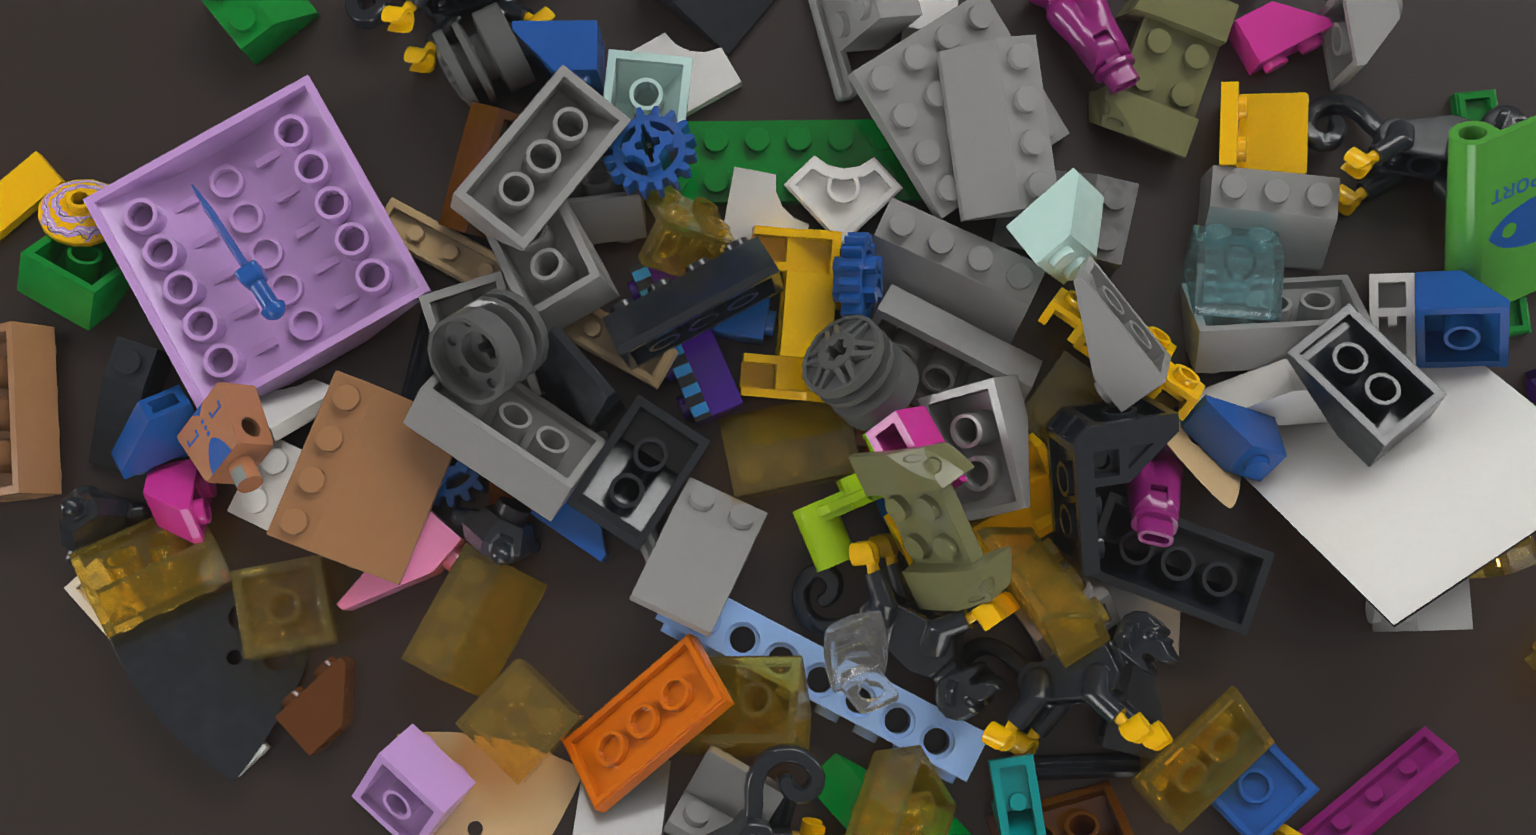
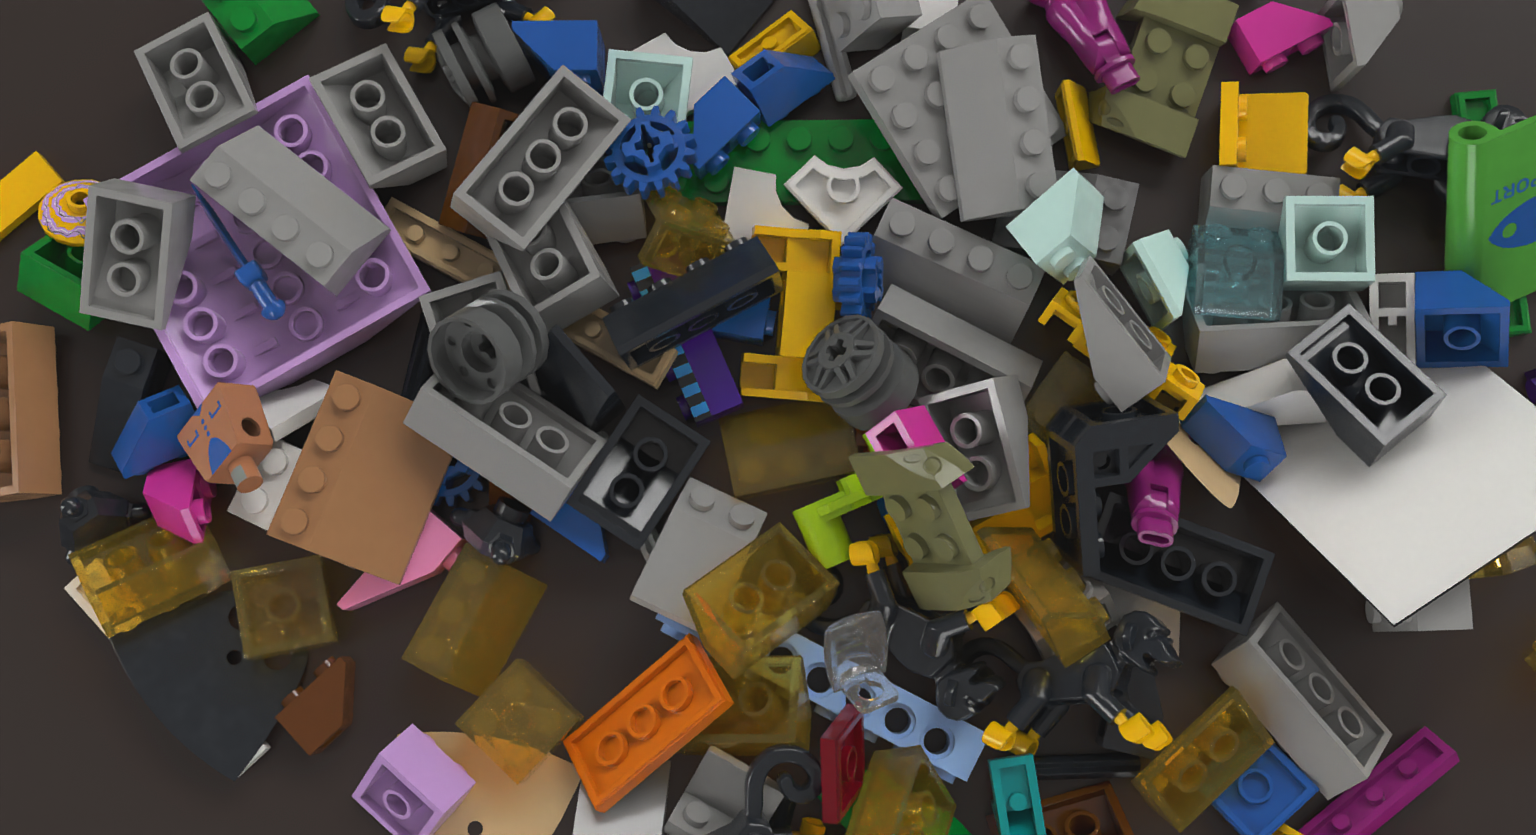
(134, 251): none -> light grey slope
(197, 81): none -> light grey slope
(291, 206): none -> light grey slope
(380, 119): none -> light grey slope
(721, 123): none -> blue slope
(758, 599): none -> clear yellow slope
(780, 82): none -> blue slope
(786, 35): none -> yellow slope
(842, 763): none -> dark red plate
(1080, 136): none -> yellow slope
(1157, 276): none -> light aqua slope
(1304, 702): none -> light grey slope
(1328, 243): none -> light aqua slope

